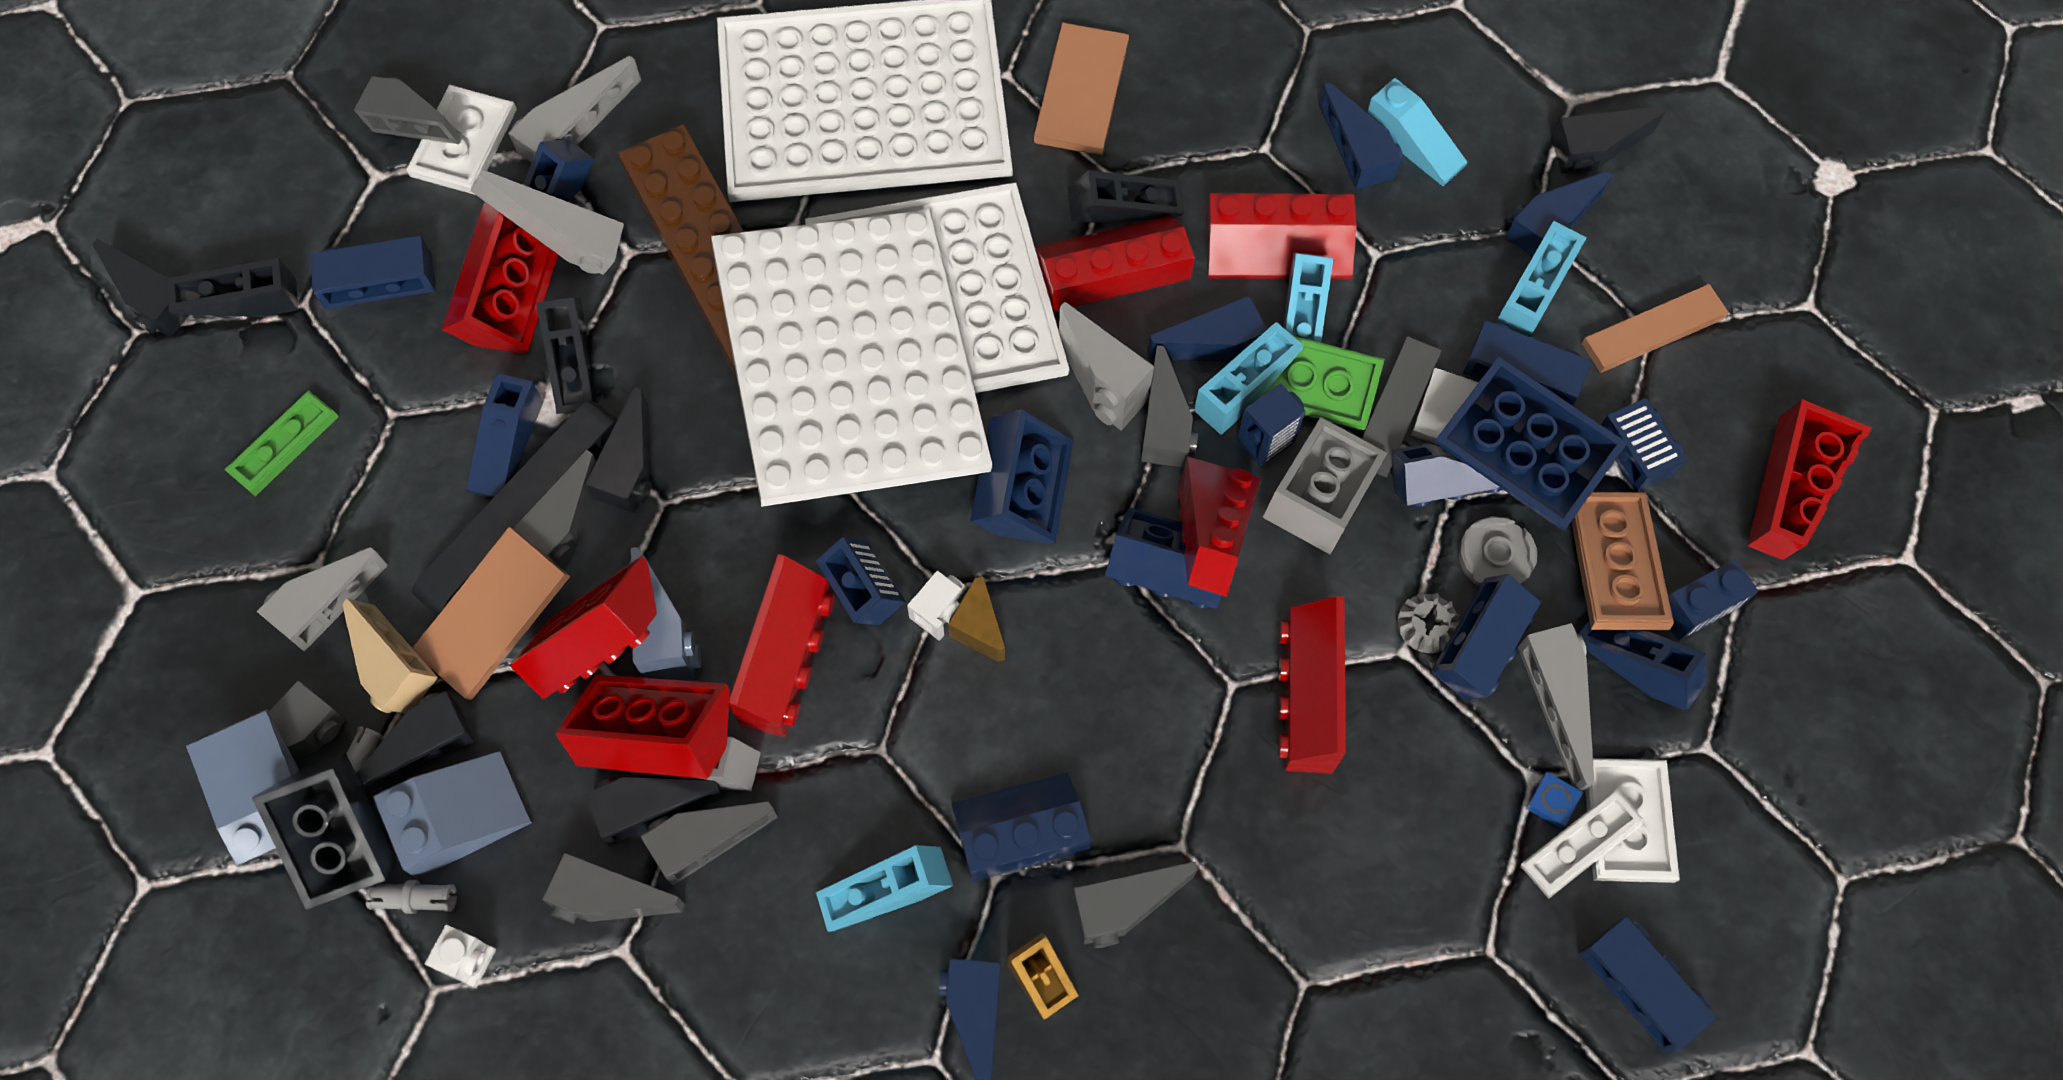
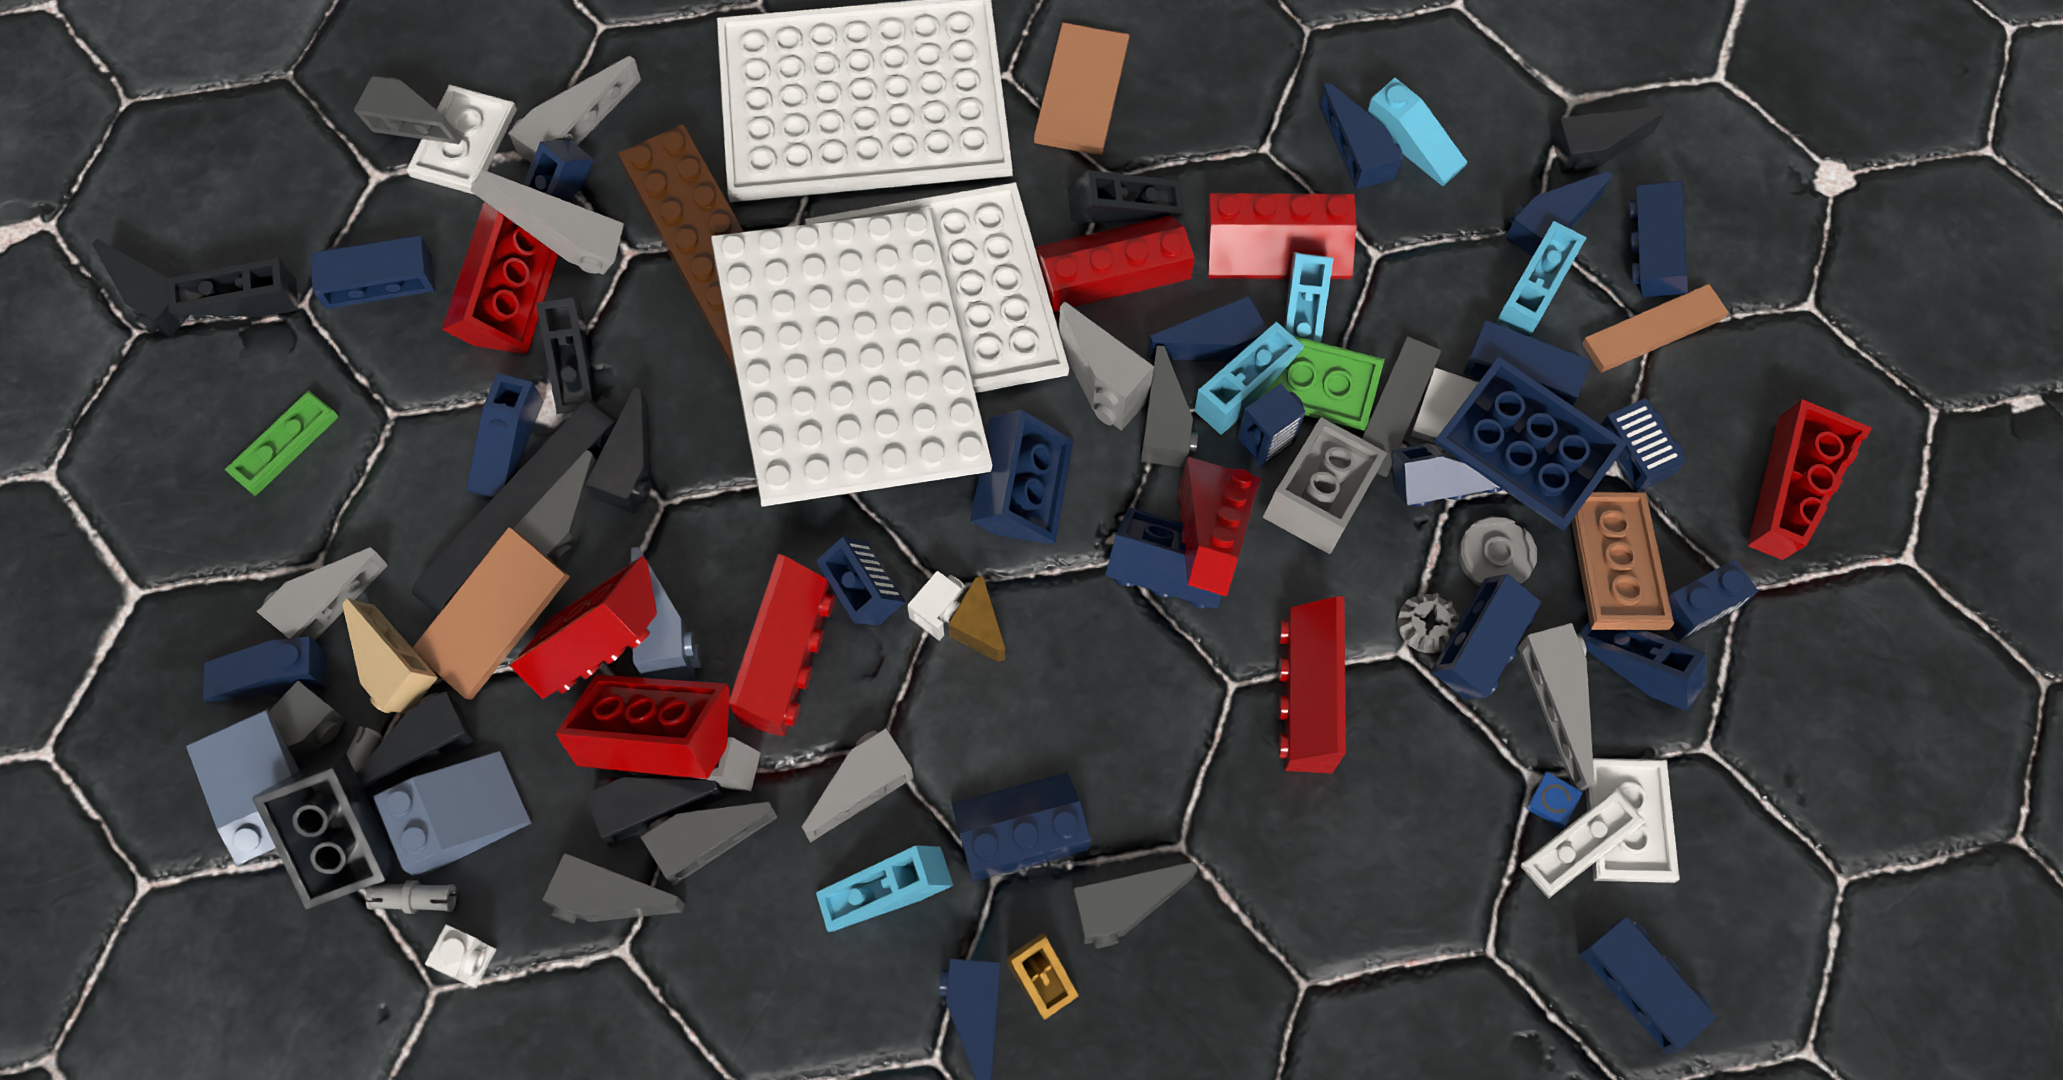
(265, 669): none -> dark blue slope
(864, 777): none -> light grey slope
(1659, 239): none -> dark blue brick

